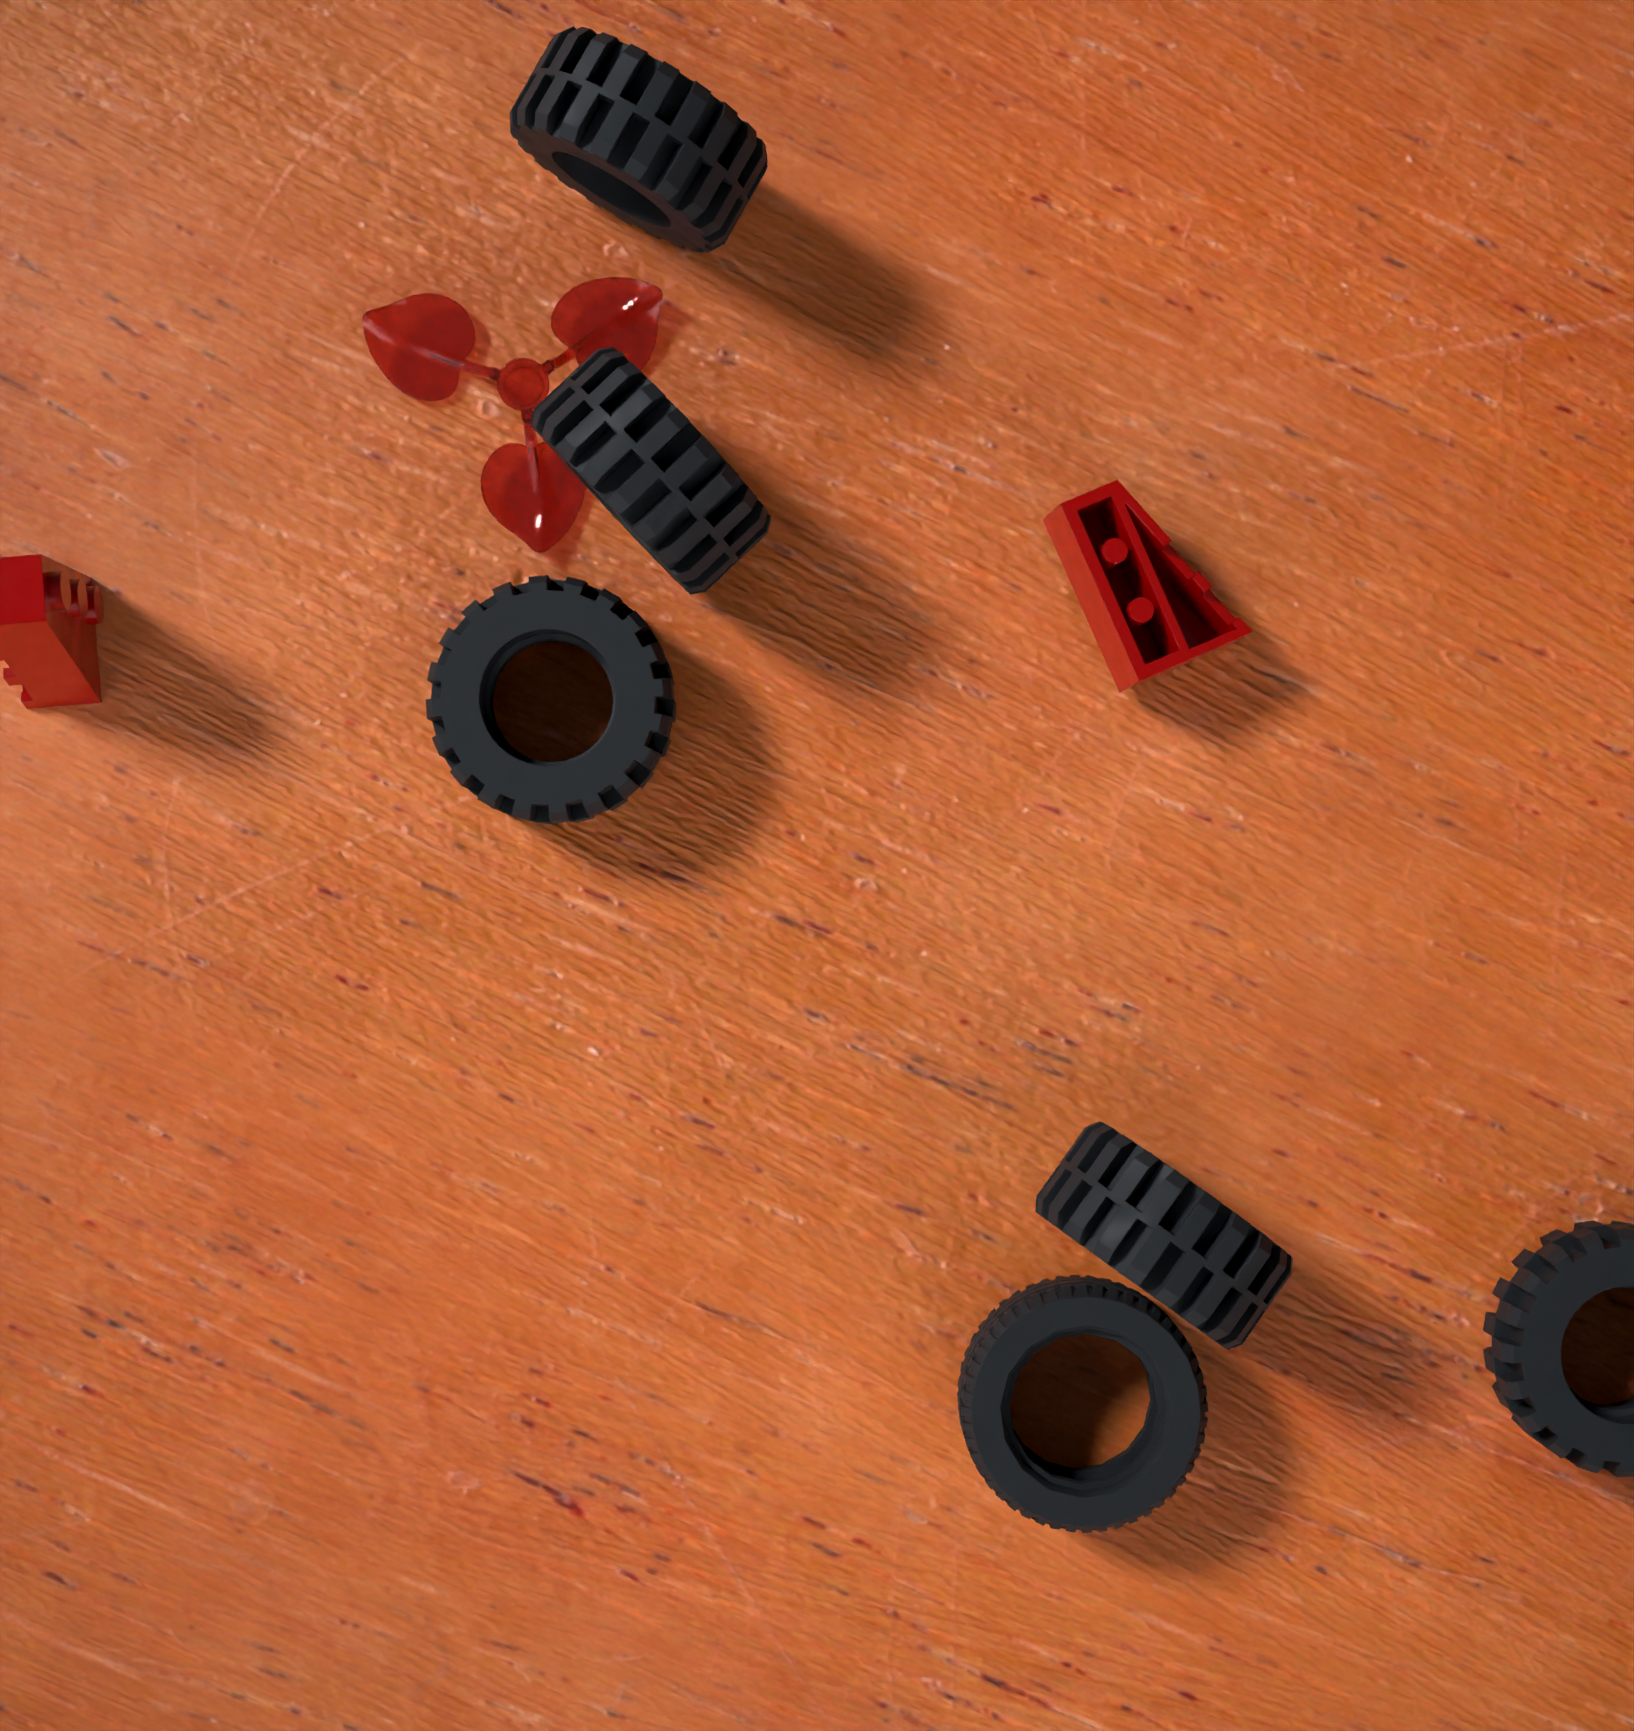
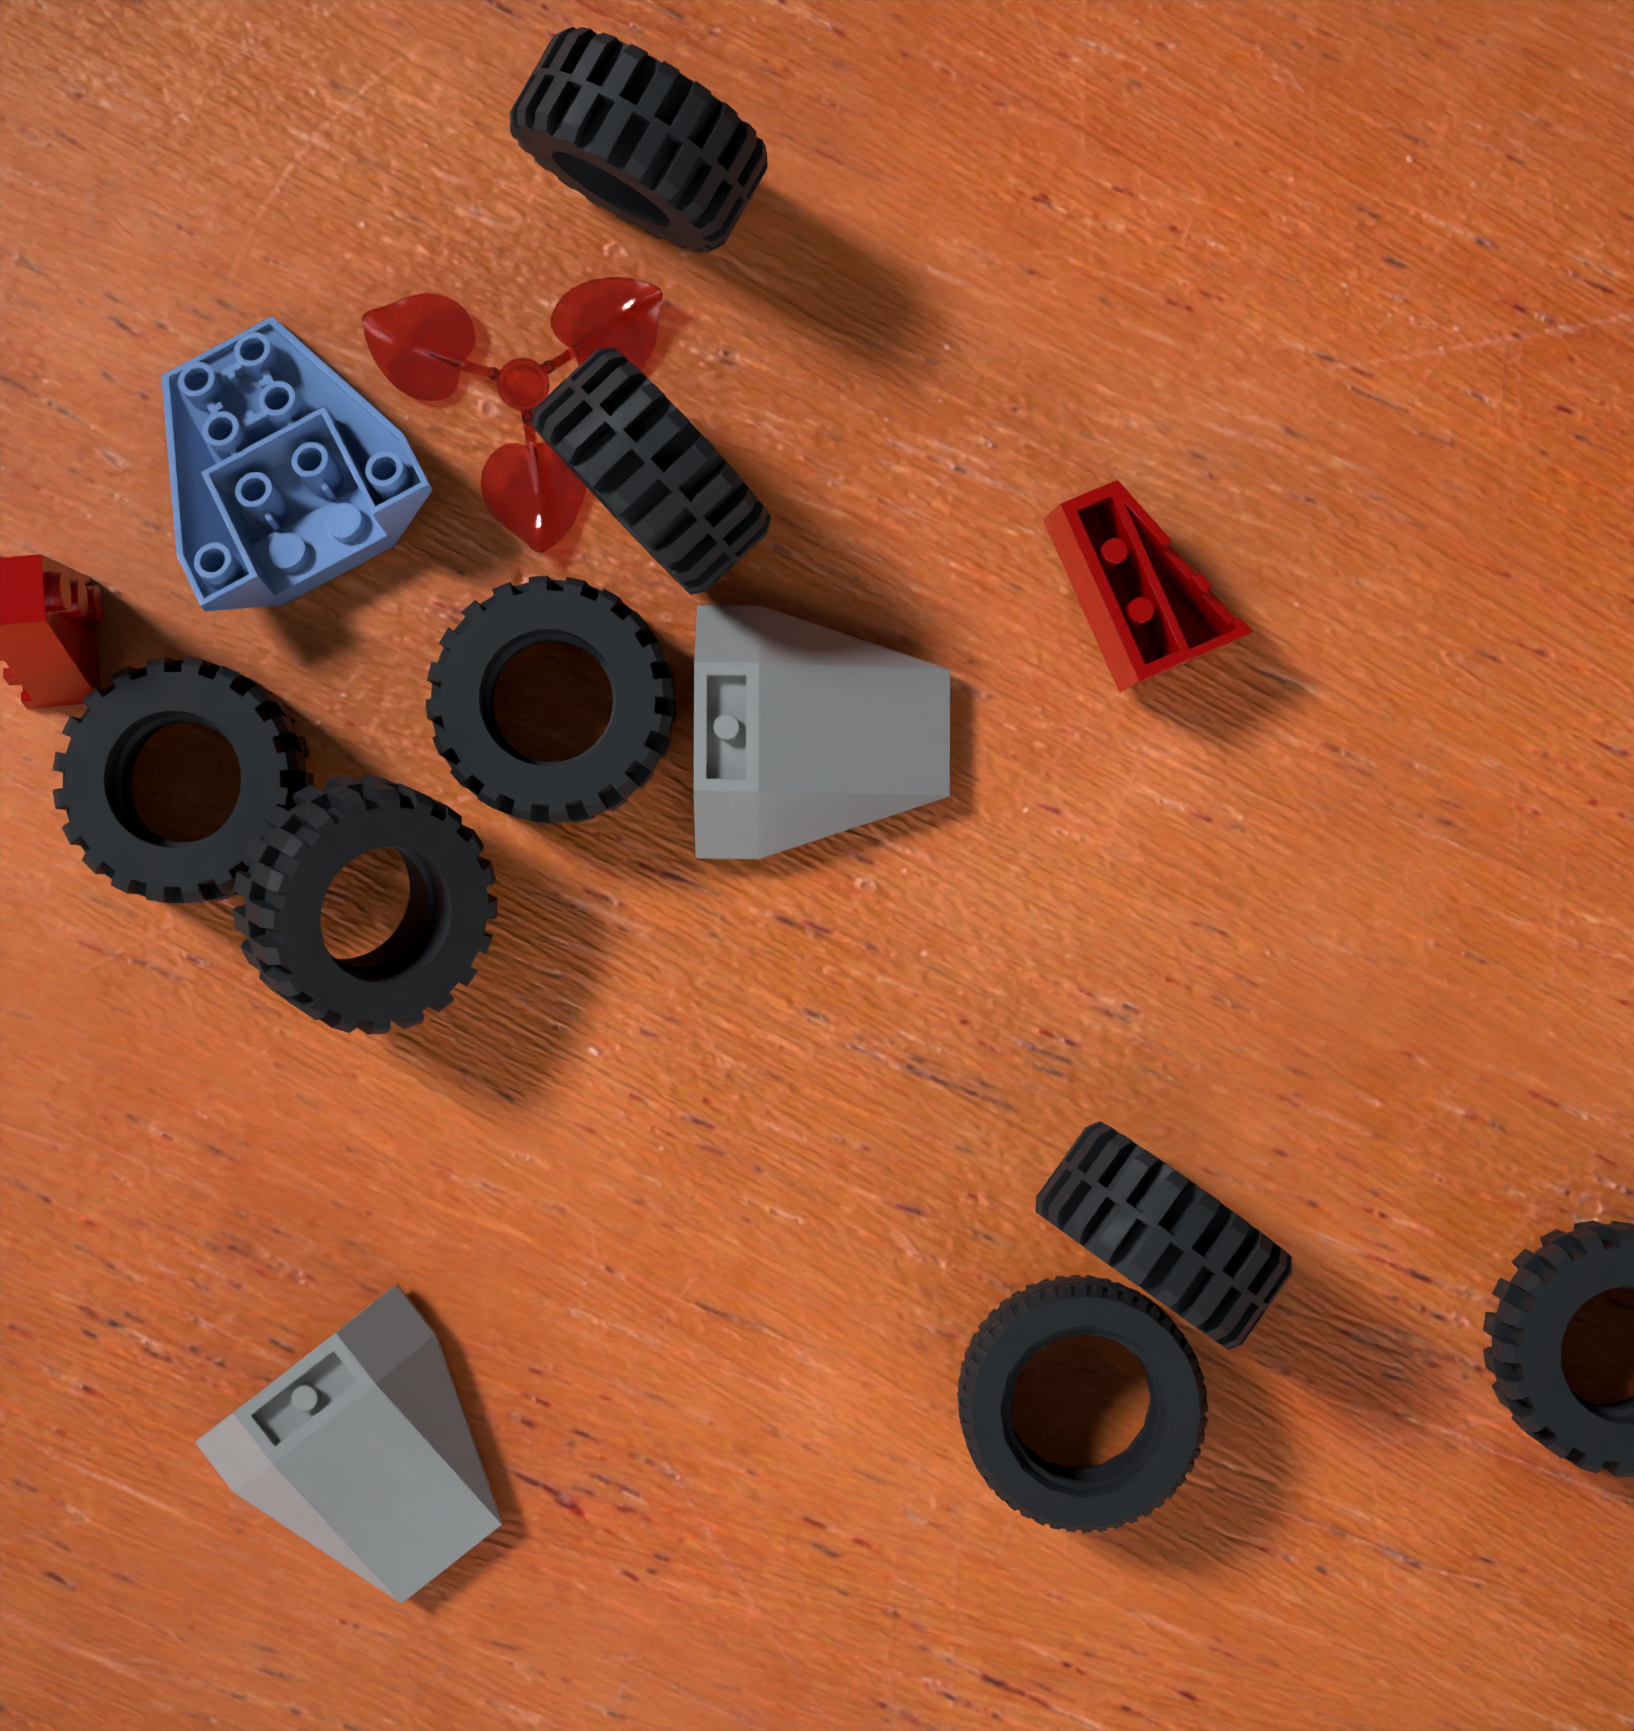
(102, 761): none -> black tyre
(279, 471): none -> medium blue wedge
(365, 1451): none -> light grey wedge
(427, 950): none -> black tyre
(807, 732): none -> light grey wedge

